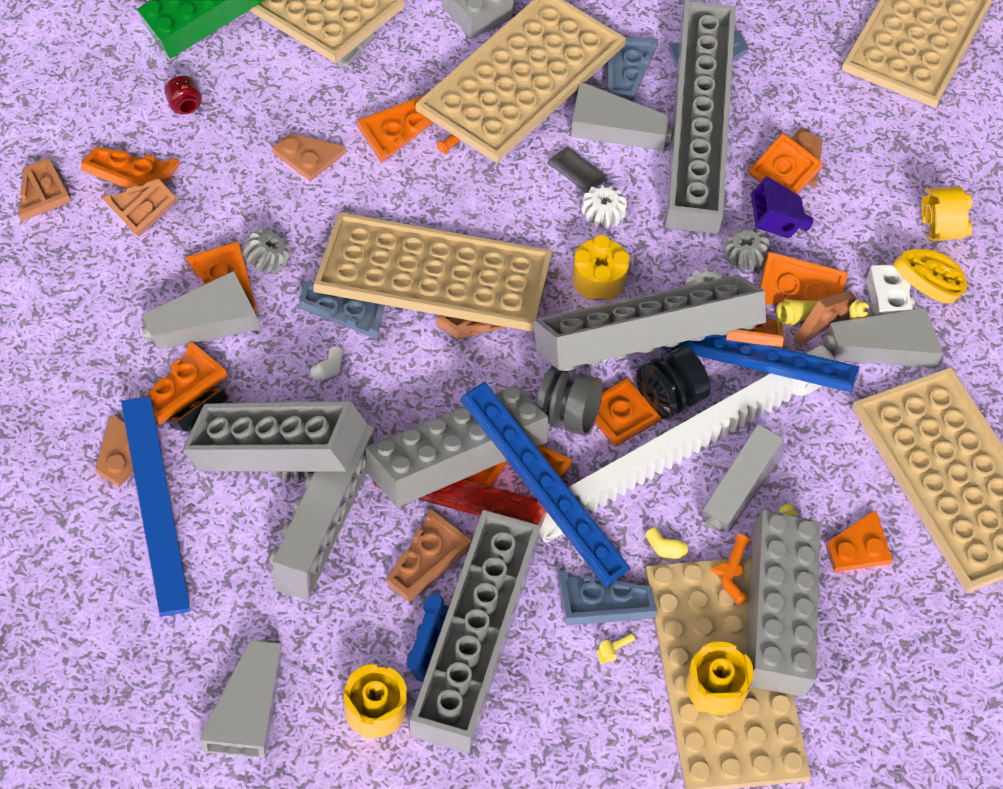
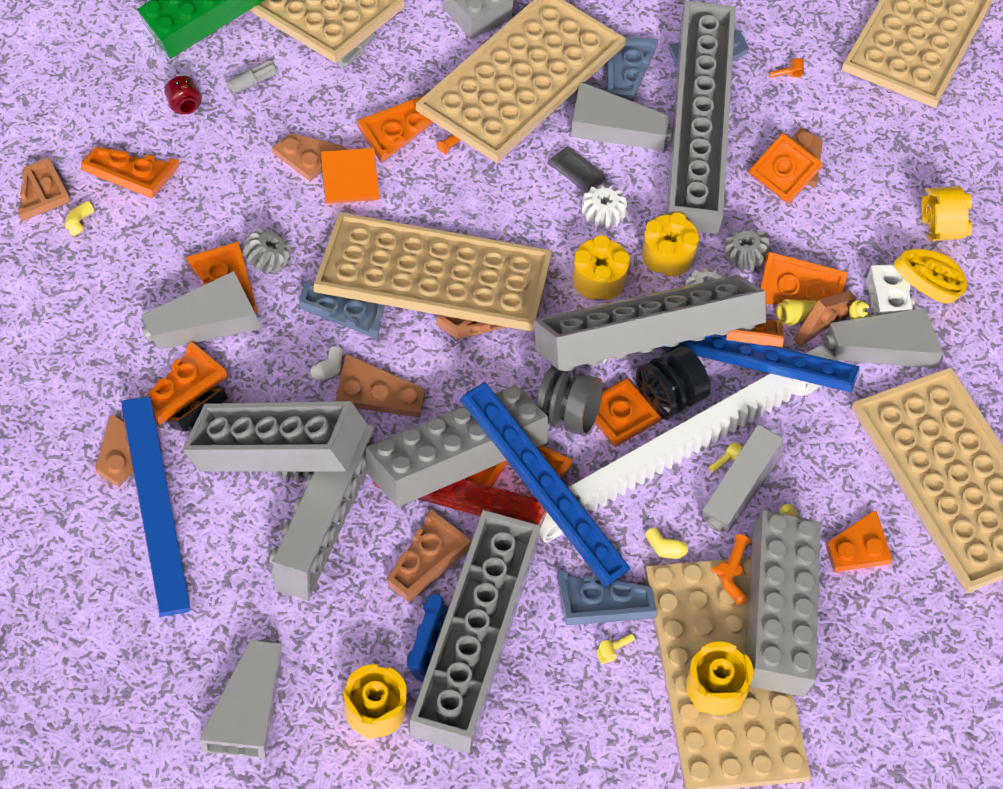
(74, 217): none -> light yellow arm
(142, 205): nougat wing -> none
(251, 77): none -> light grey axle
(349, 175): none -> orange tile
(378, 390): none -> nougat wing
(670, 244): none -> yellow brick
(731, 453): none -> light yellow hand
(778, 209): dark purple torso -> none
(795, 70): none -> orange hand

